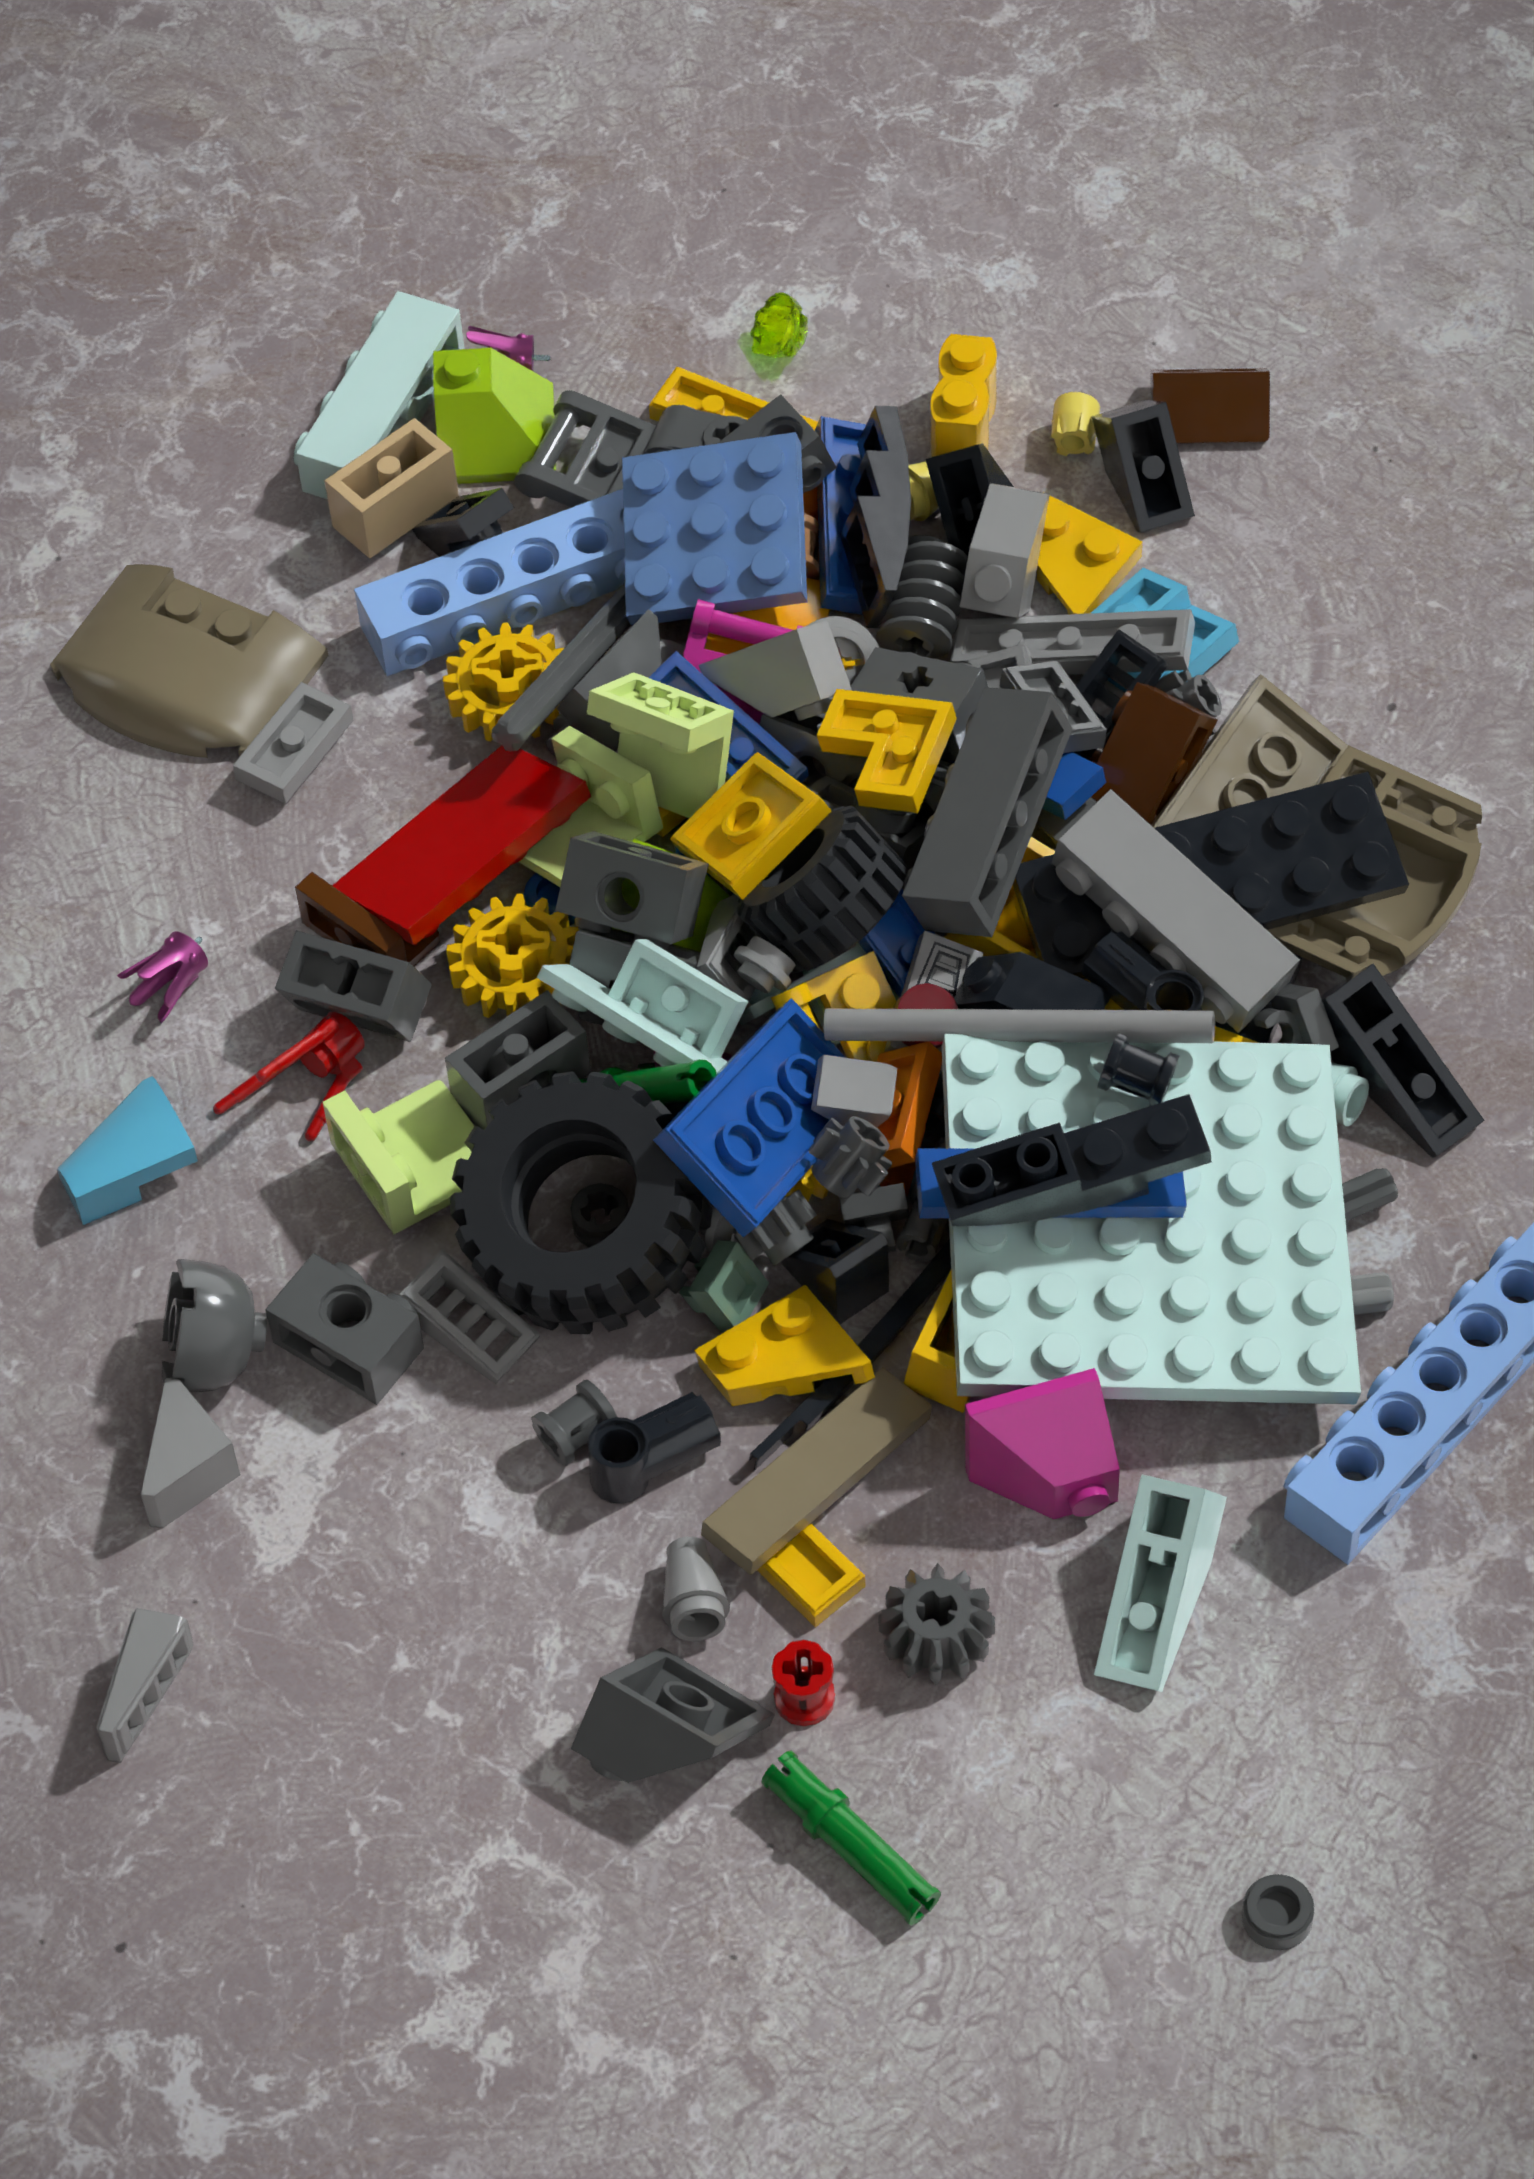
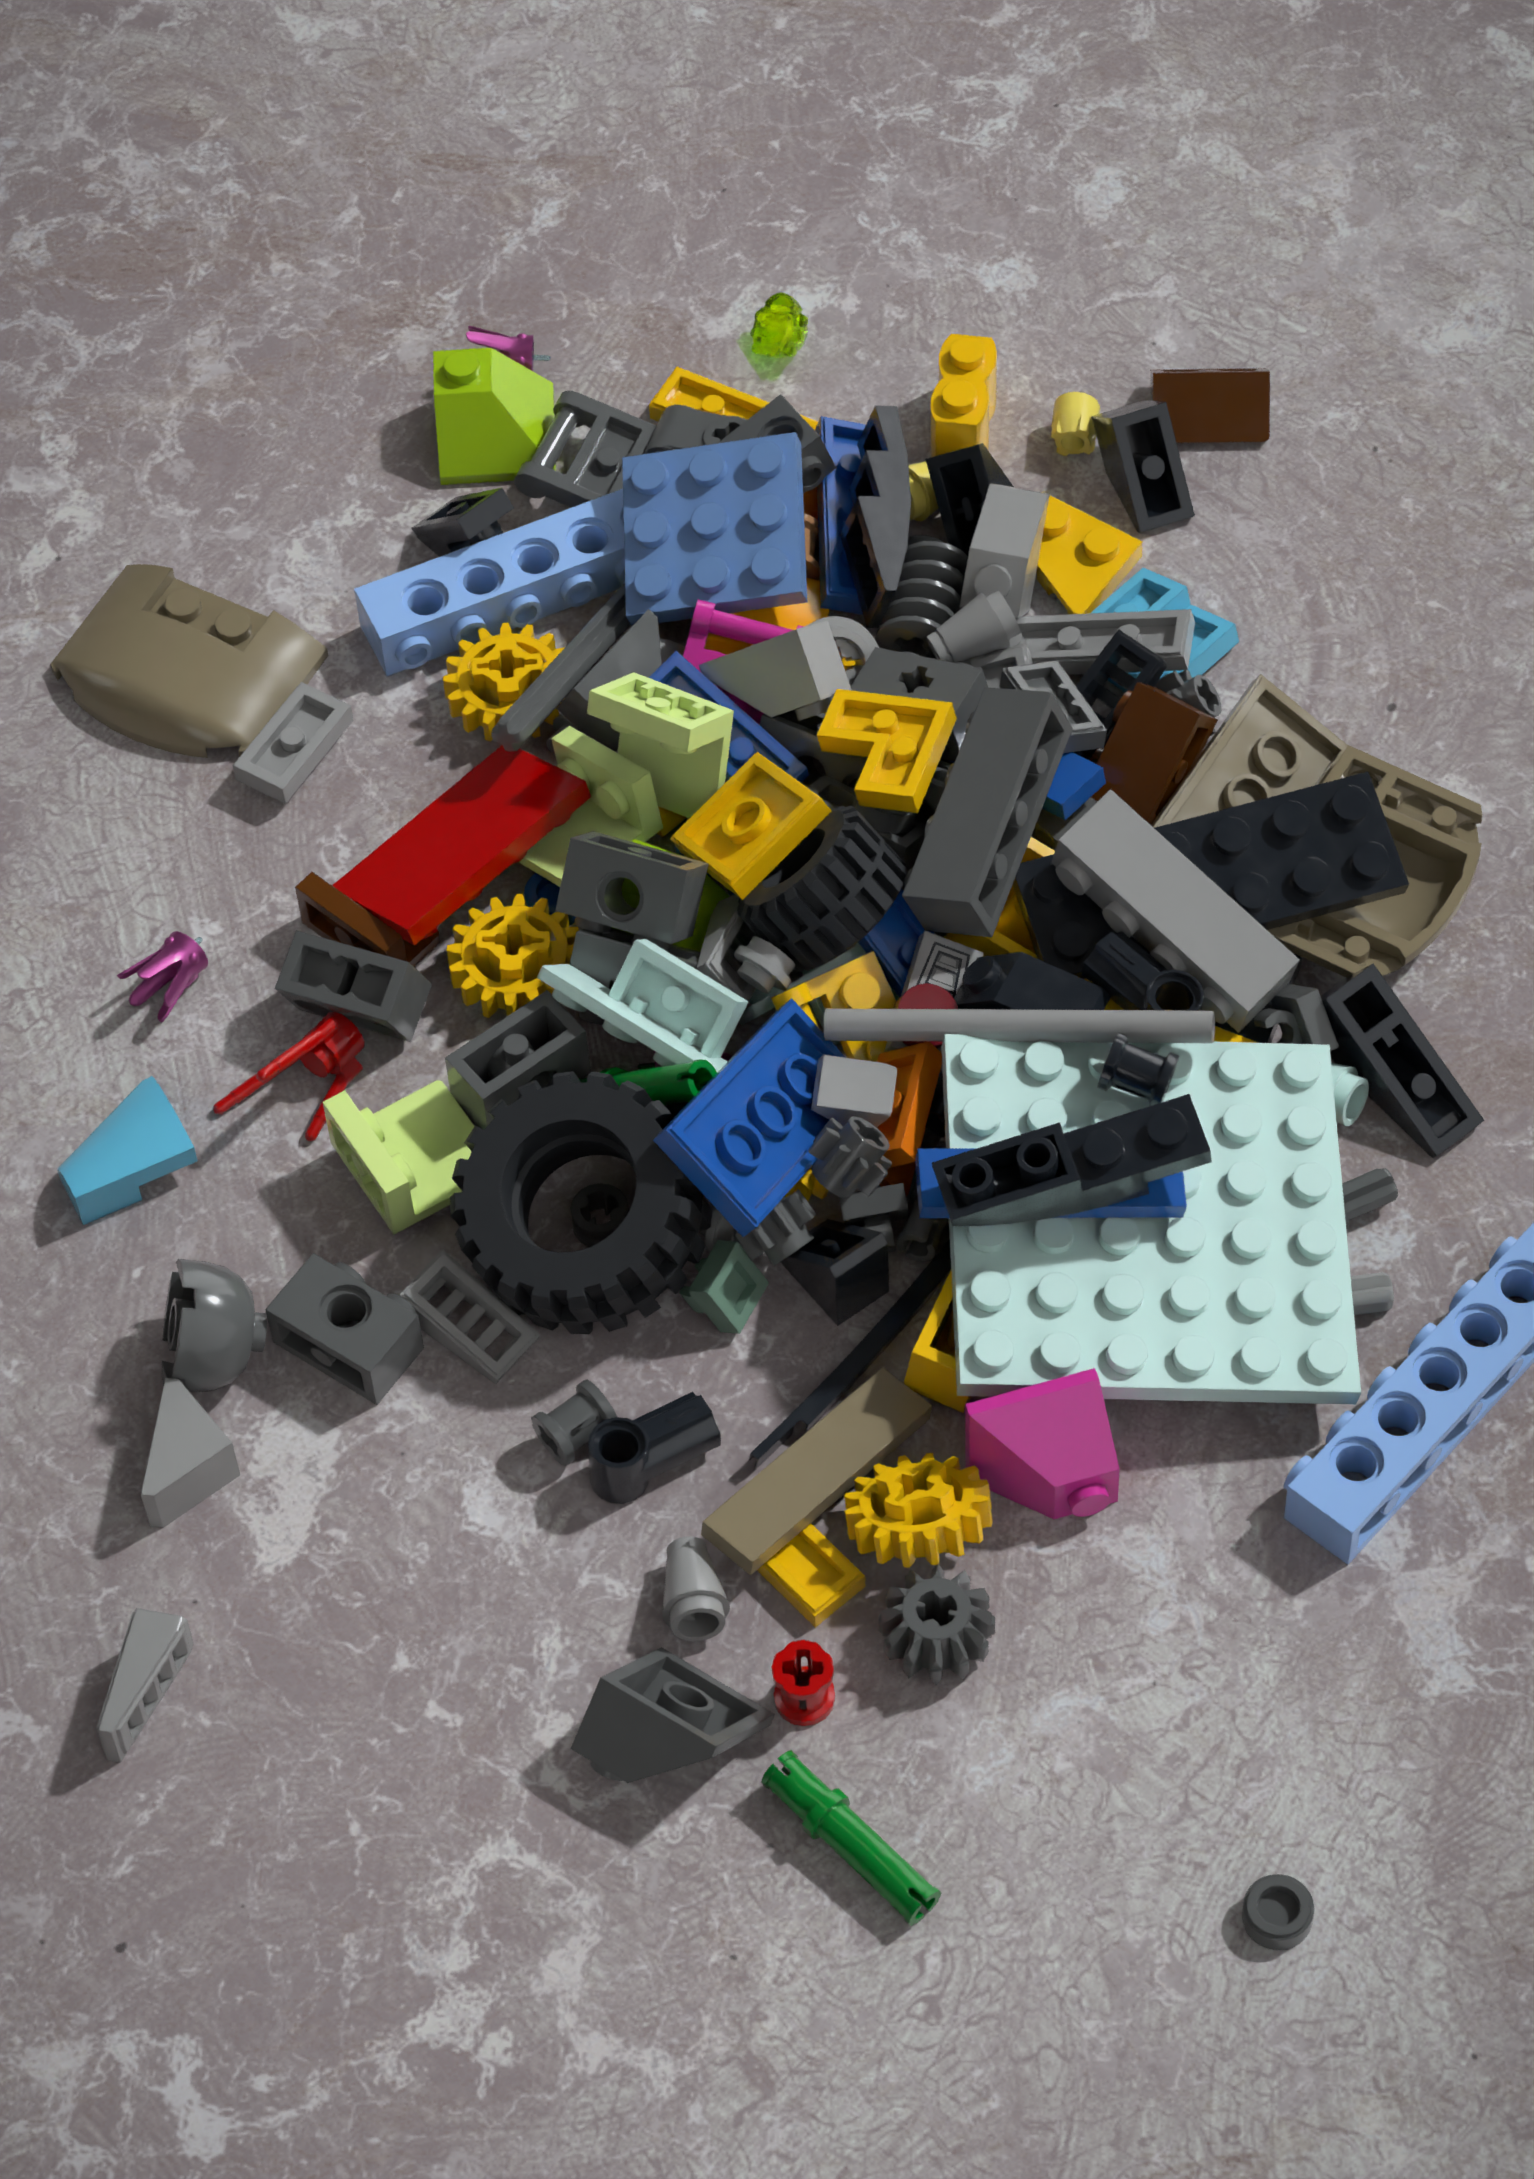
(381, 387): light aqua brick -> none
(392, 488): tan brick -> none
(782, 1352): yellow wing -> none
(918, 1510): none -> yellow gear
(975, 630): none -> light grey cone
(1158, 1580): light aqua slope -> none

